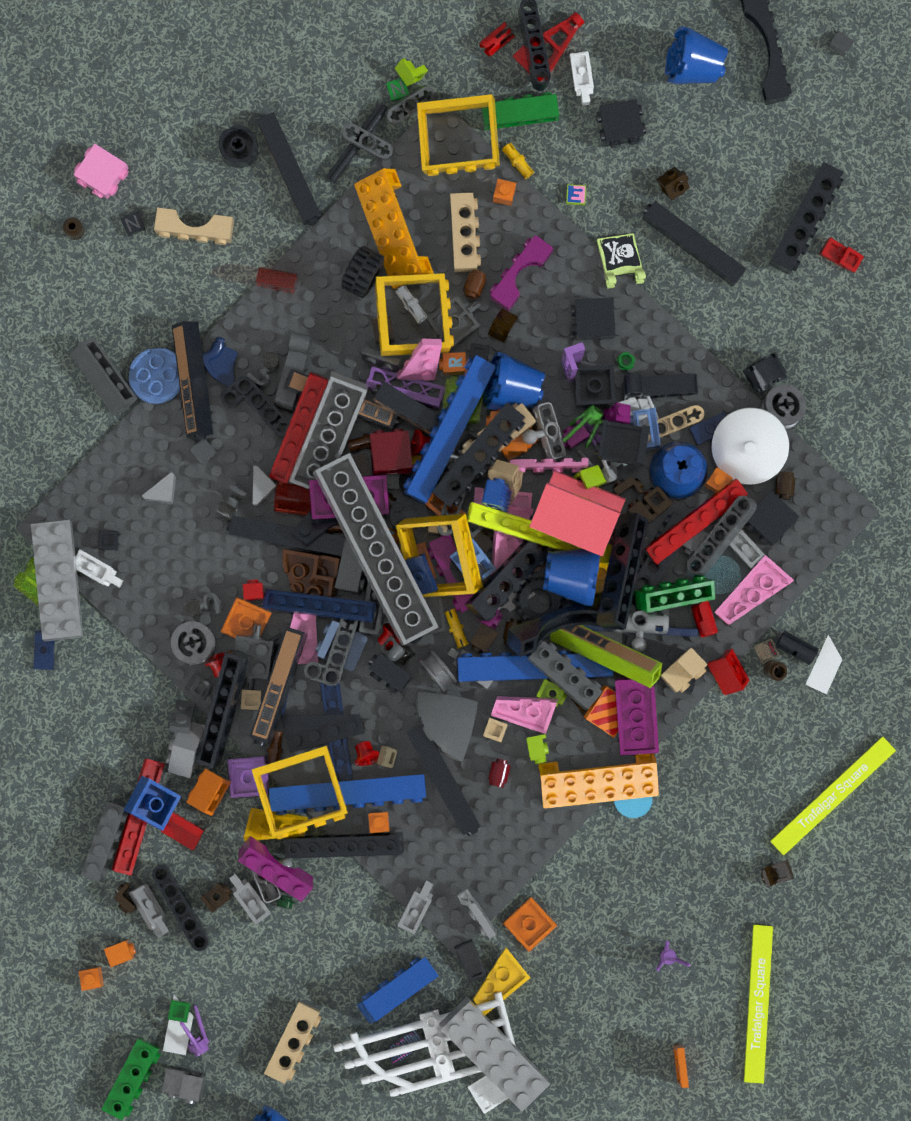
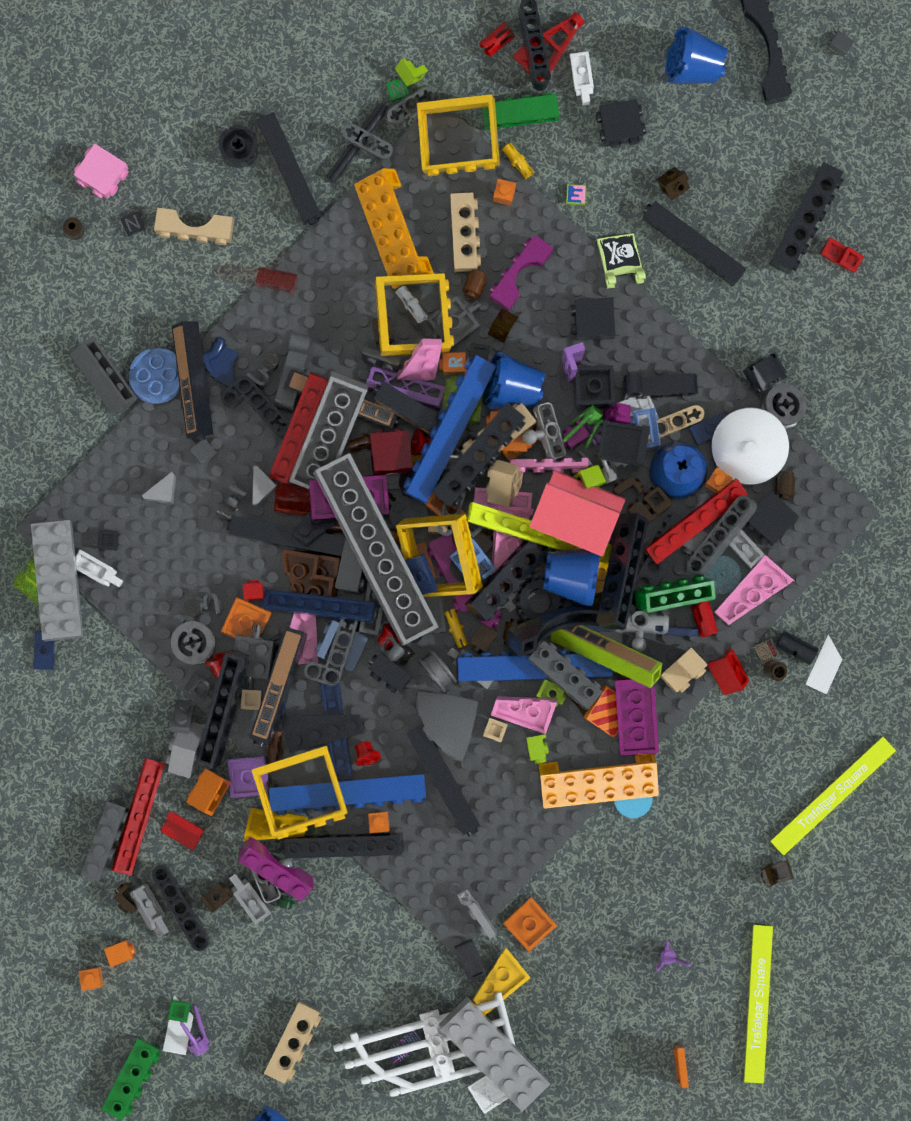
(152, 803): blue brick -> none
(185, 1083): flat silver brick -> none
(362, 271): black tyre -> none
(387, 756): dark tan tile -> none
(397, 990): blue wedge -> none
(416, 908): light grey hinge -> none
(497, 495): blue brick -> none
(499, 773): dark red brick -> none
(625, 356): green plate -> none

